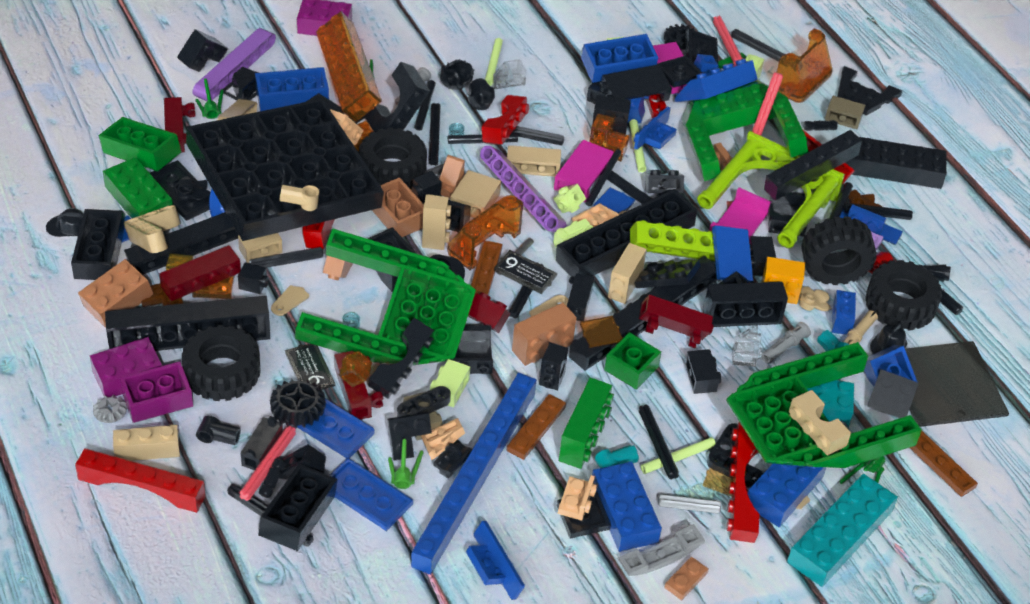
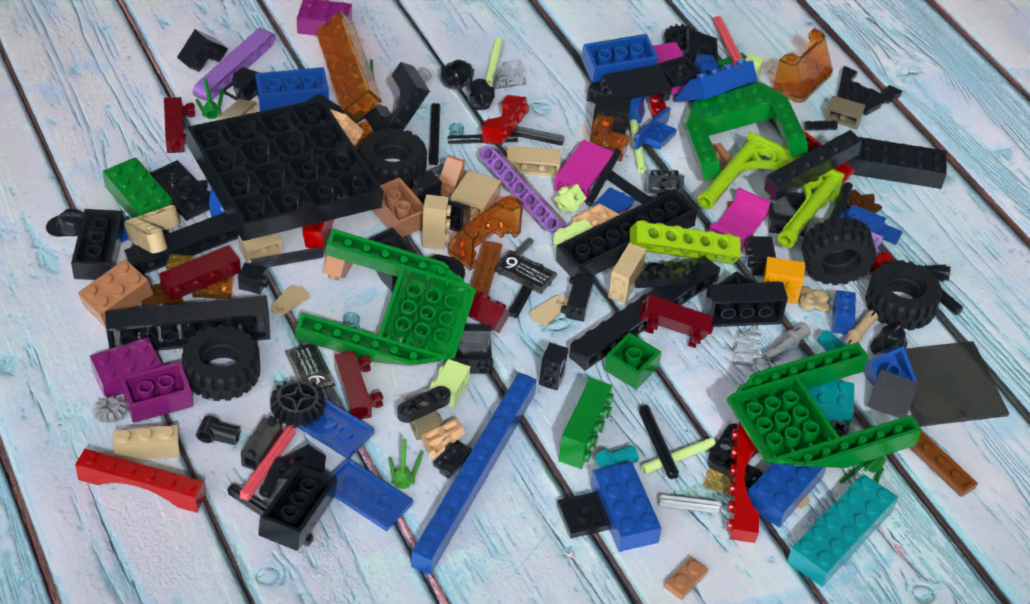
(135, 139): green brick -> none
(305, 196): tan piece -> none
(355, 368): clear orange brick -> none
(388, 377): black arch -> none
(405, 428): black plate -> none
(424, 107): black piece -> none
(493, 563): blue bracket -> none
(535, 333): nougat brick -> none
(536, 427): dark orange plate -> none
(576, 497): light nougat bracket -> none
(601, 331): clear orange piece -> none
(662, 554): light grey slope -> none
(702, 371): black brick -> none
(732, 252): blue tile -> none
(757, 45): black axle -> none
(767, 103): coral axle -> none
(827, 435): tan arch -> none
(883, 211): black axle -> none

